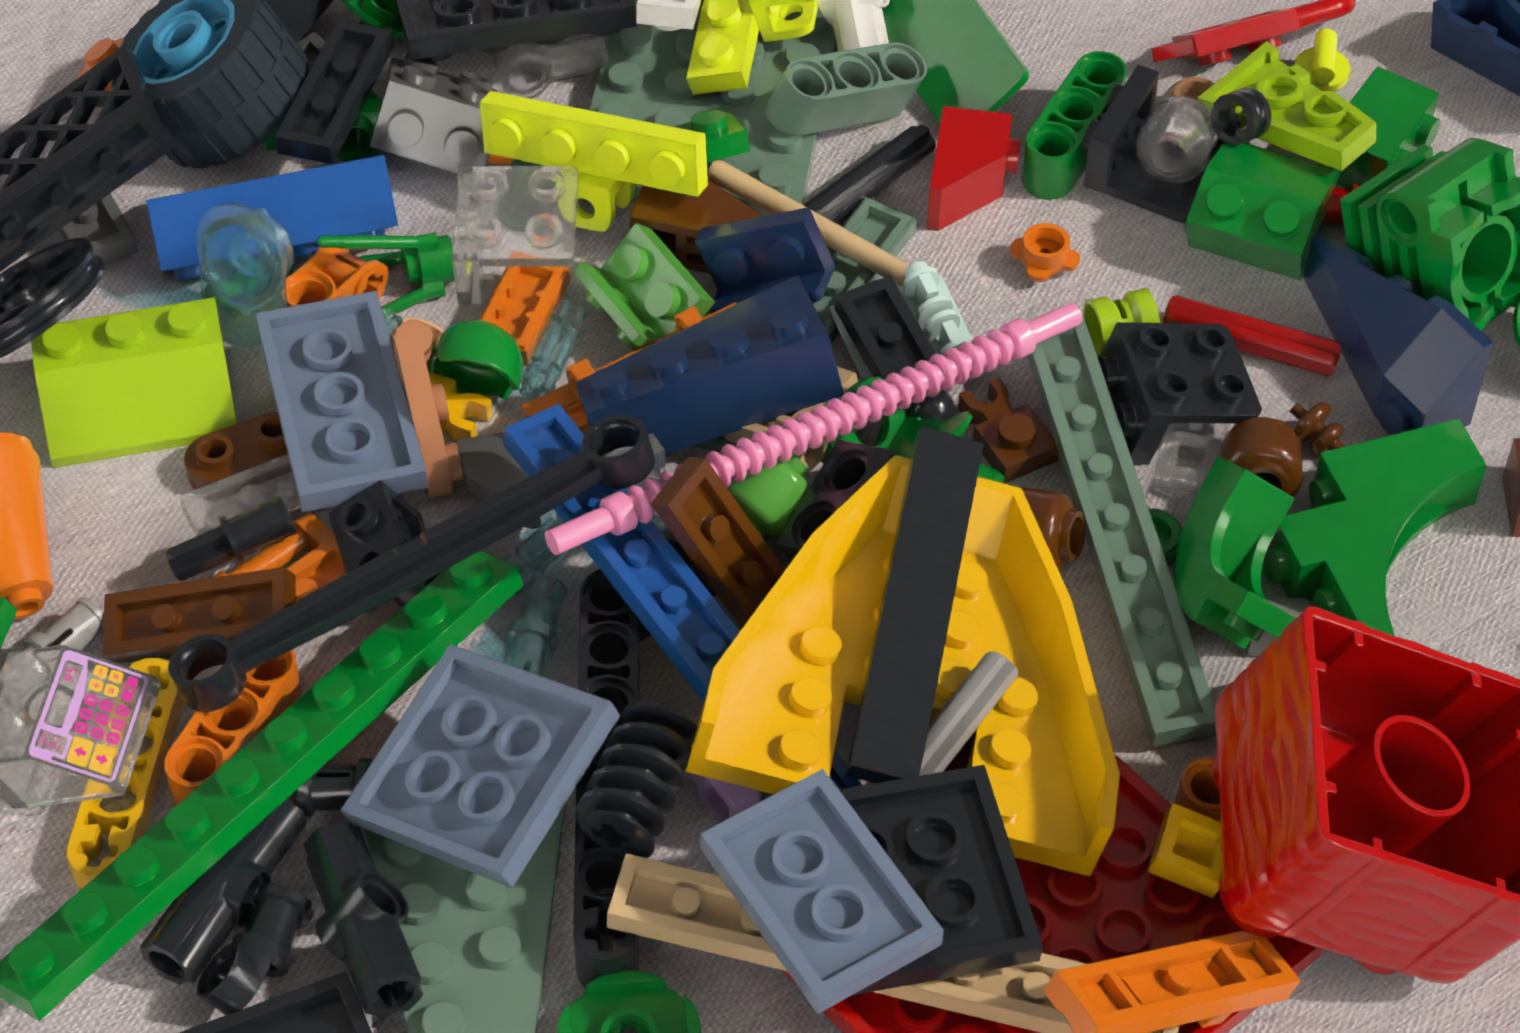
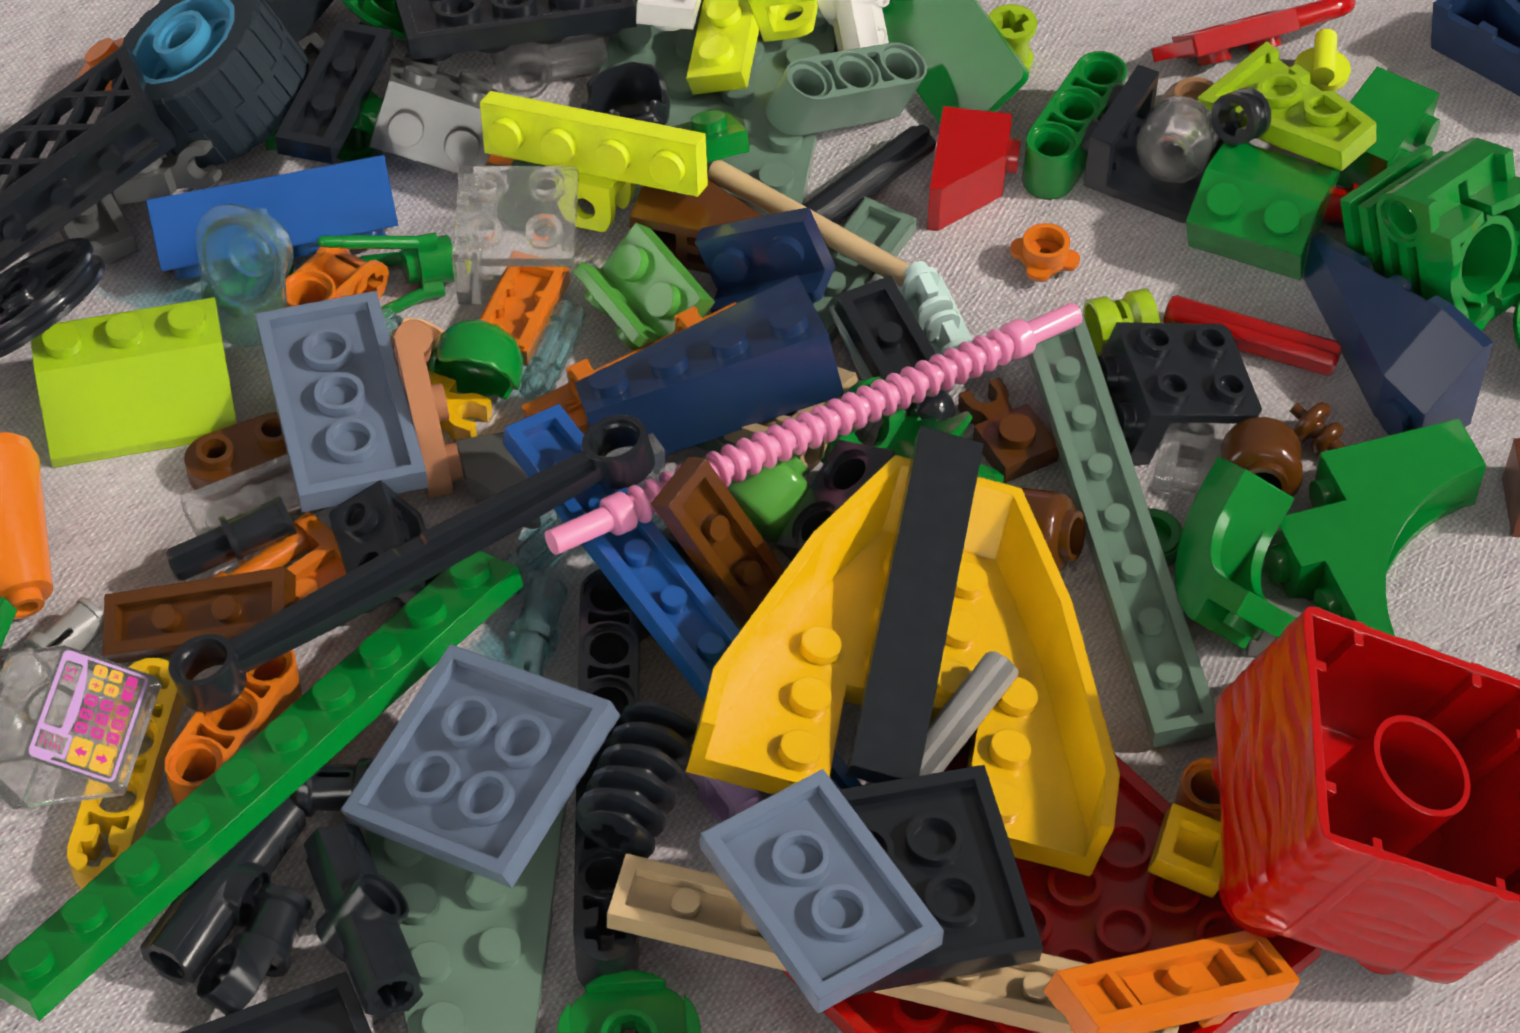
(168, 175): none -> dark grey plate
(630, 92): none -> black hair
(1018, 28): none -> lime bush

